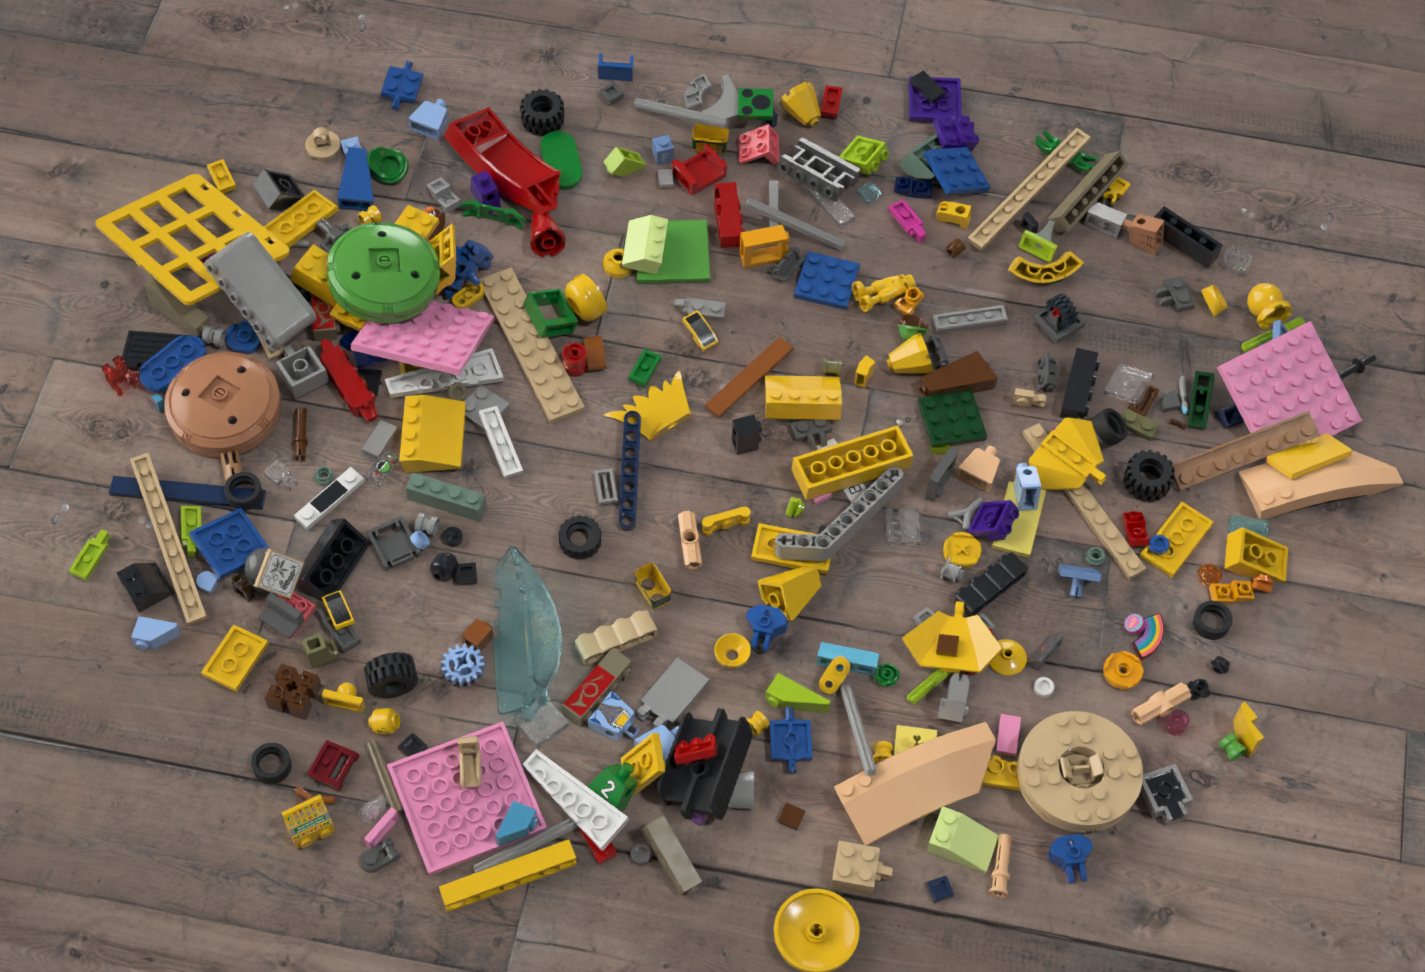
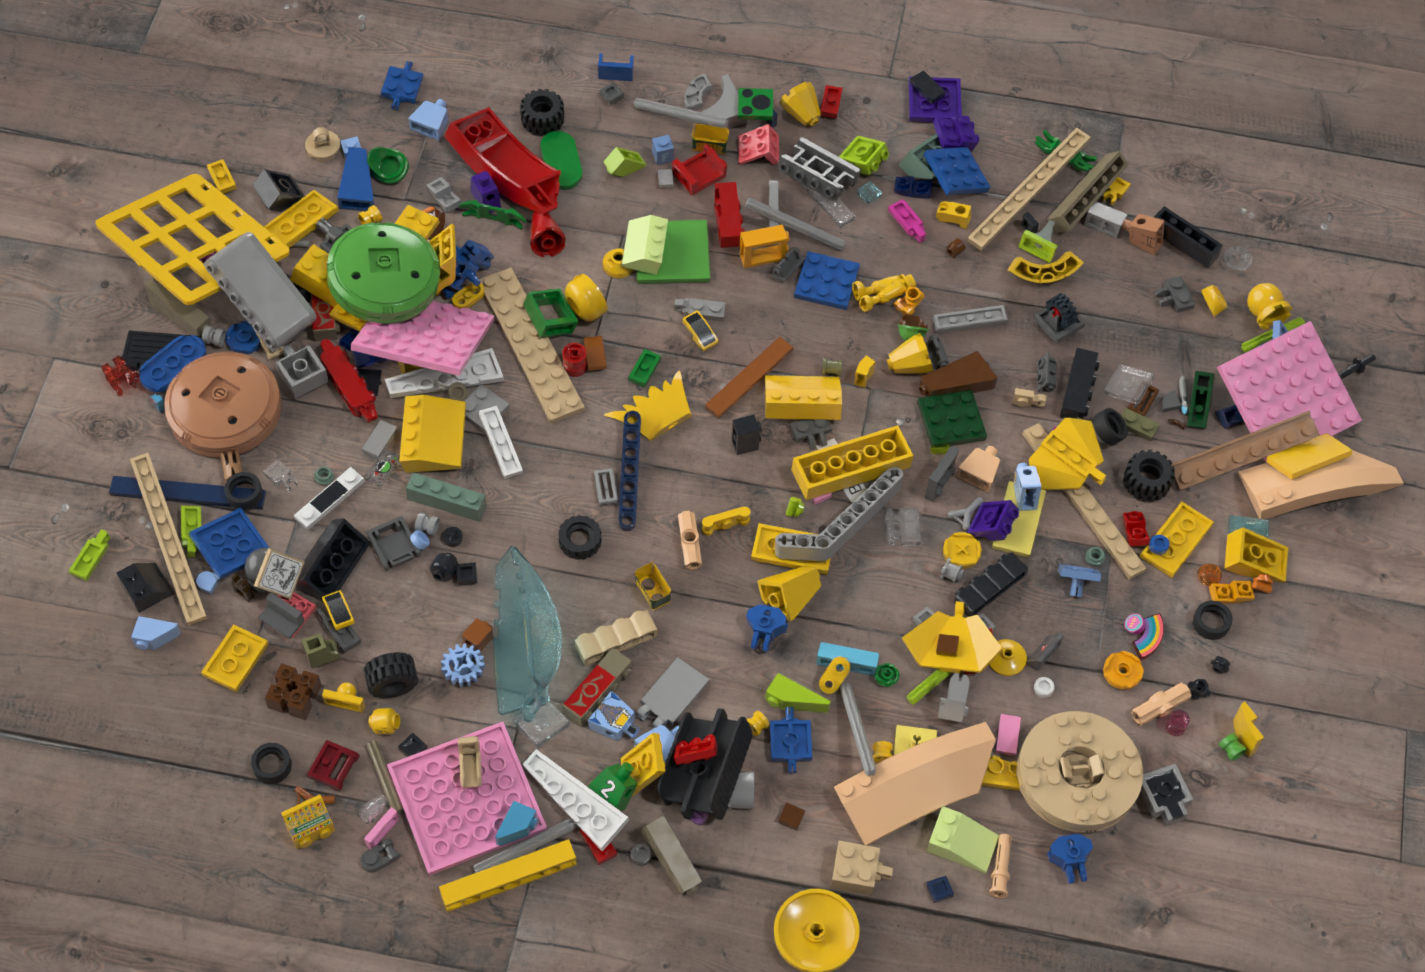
(300, 440): reddish brown pin -> none
(735, 643): yellow piece -> none

